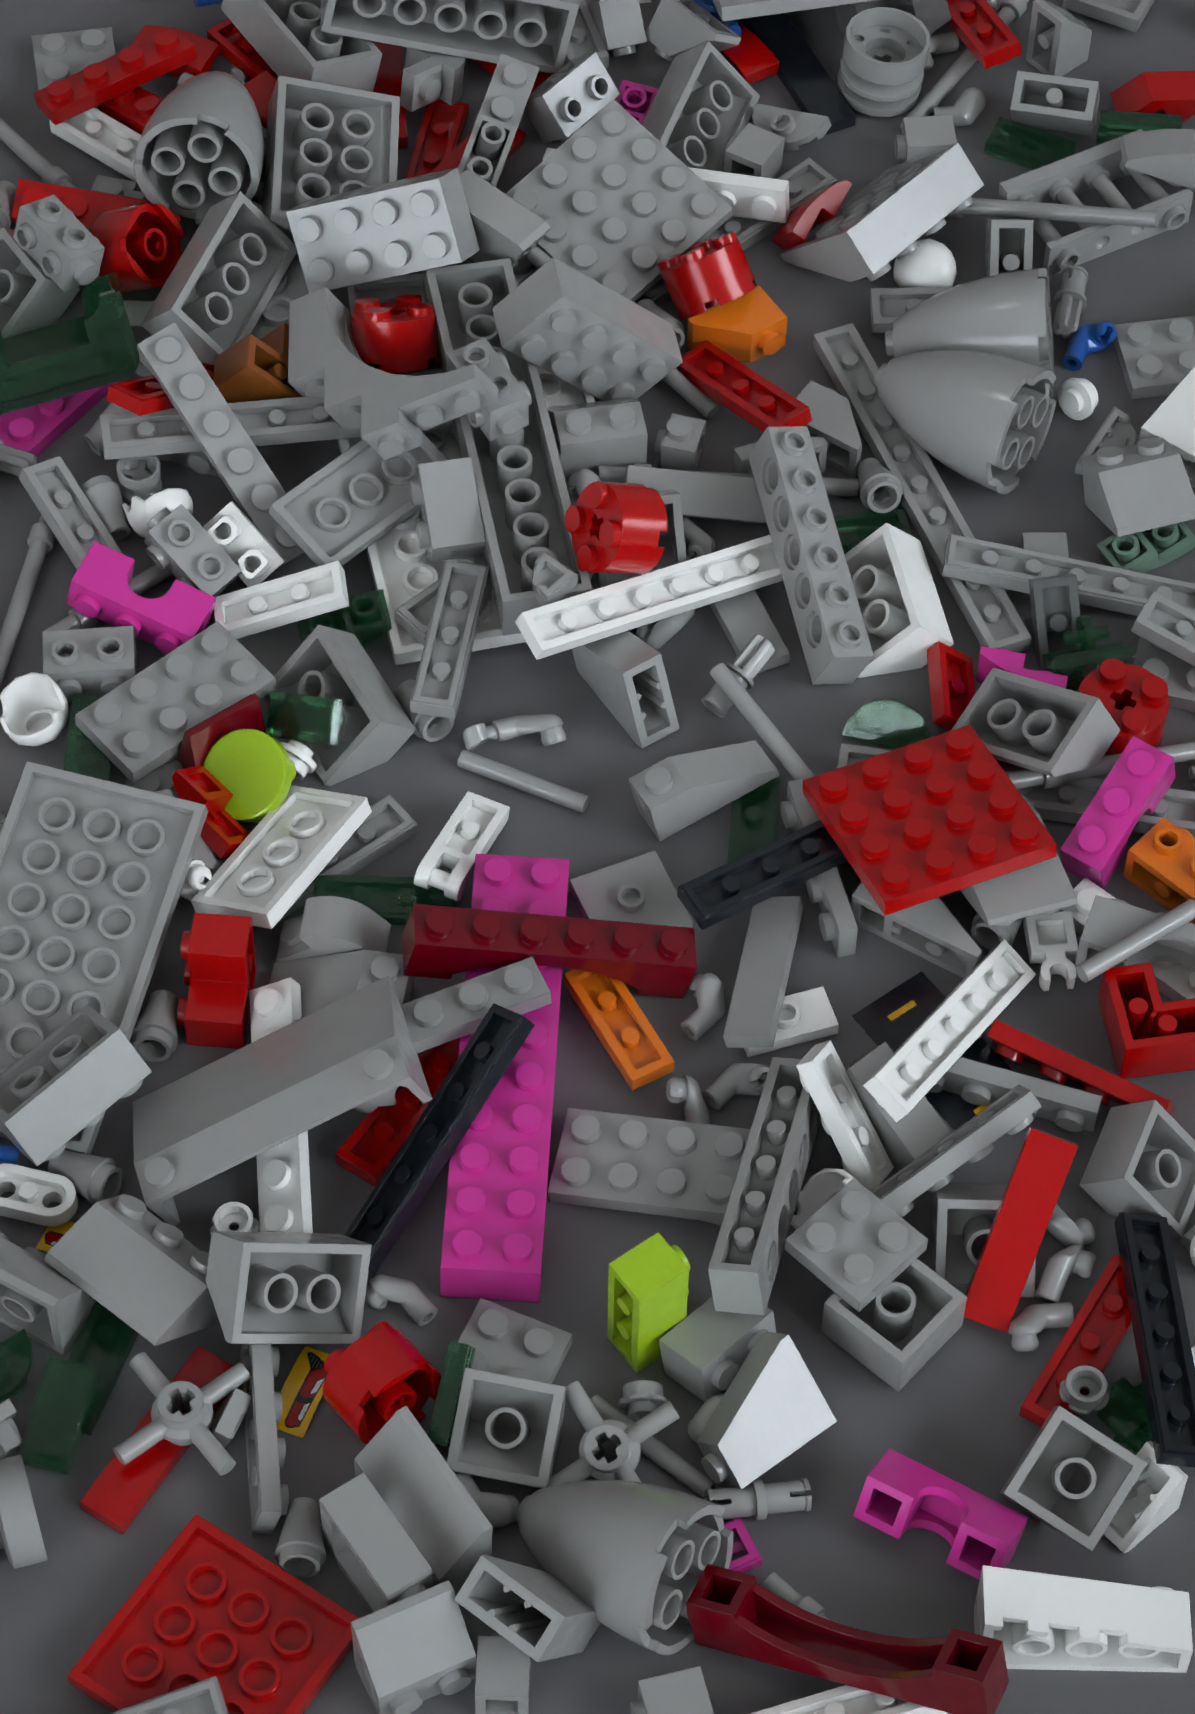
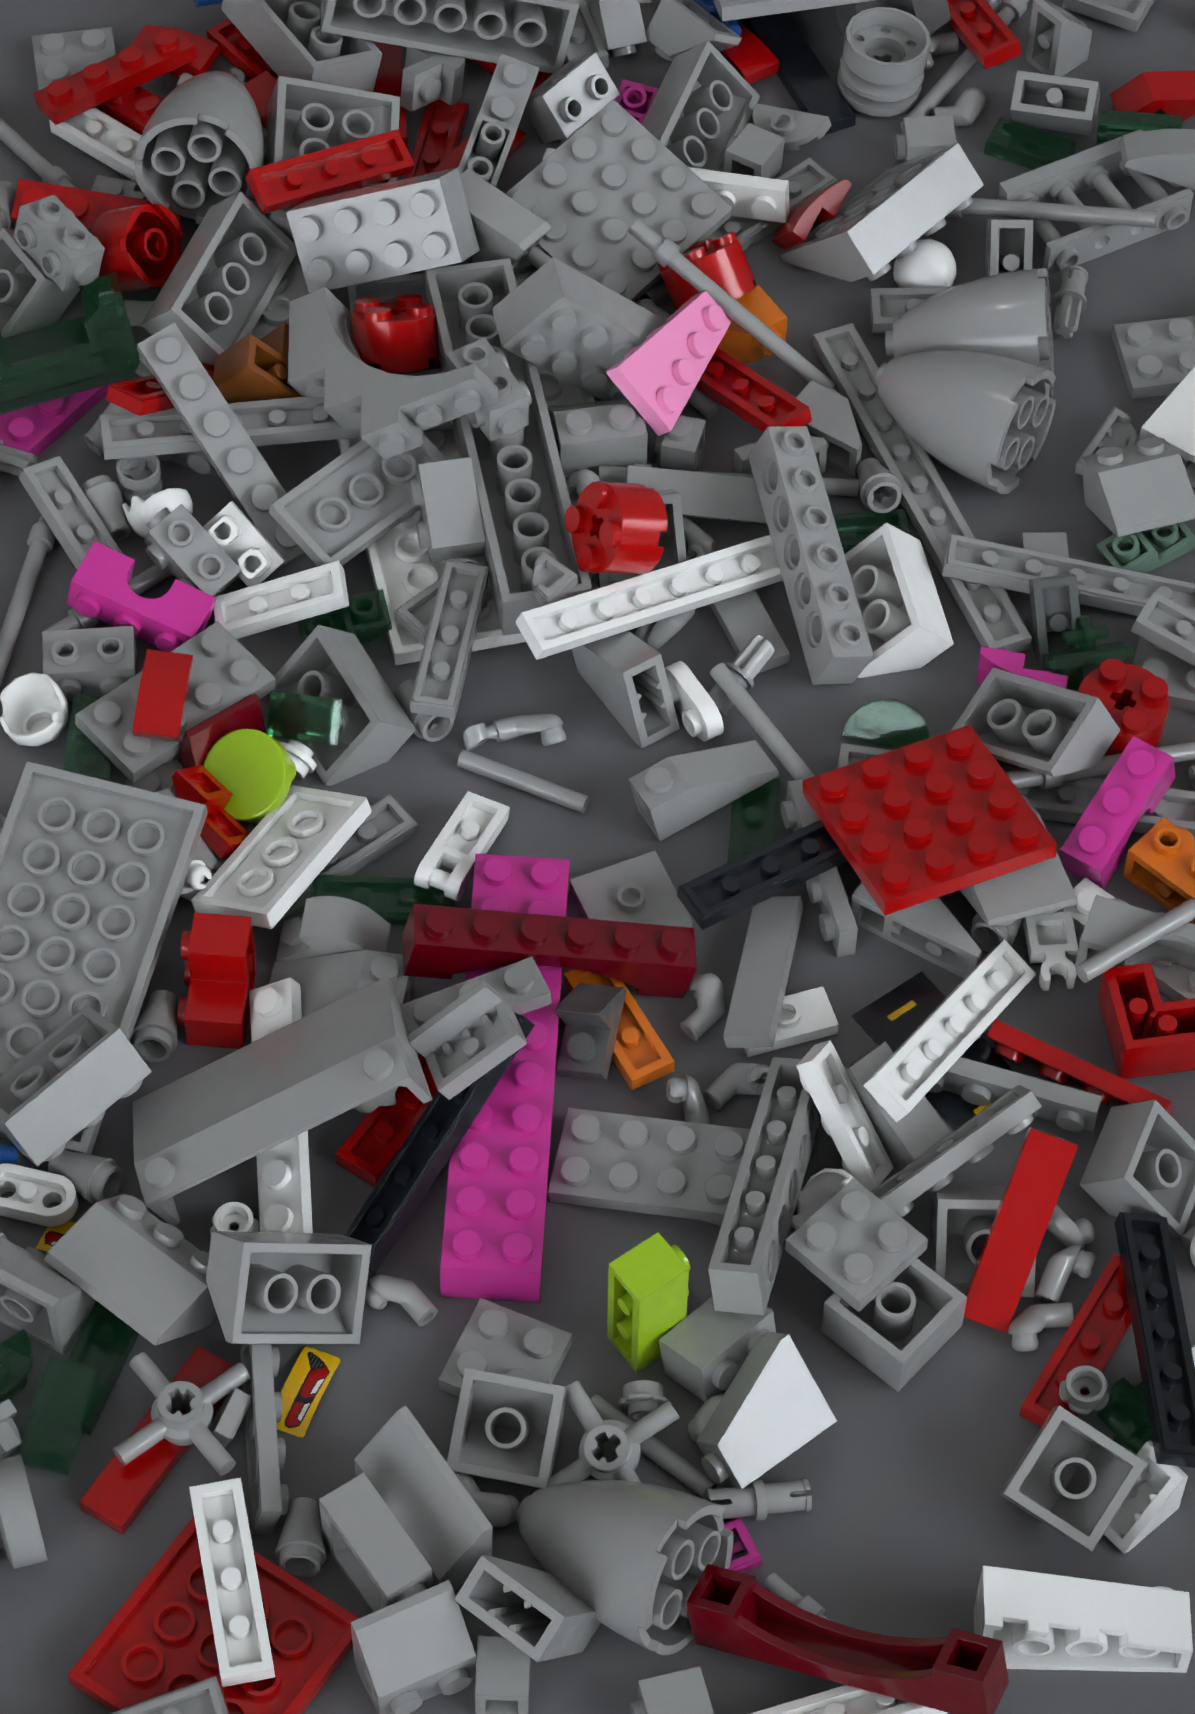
(162, 695): none -> red slope
(231, 1582): none -> white plate
(329, 171): none -> red plate
(377, 1379): red brick -> none
(442, 1423): clear green tile -> none
(468, 1038): none -> light grey bracket
(591, 1030): none -> dark grey slope
(666, 253): none -> light grey bar
(670, 362): none -> bright pink wing
(695, 705): none -> white plate
(910, 1495): dark pink arch -> none
(950, 683): red plate -> none
(1077, 398): white plate -> none
(1088, 340): blue arm -> none

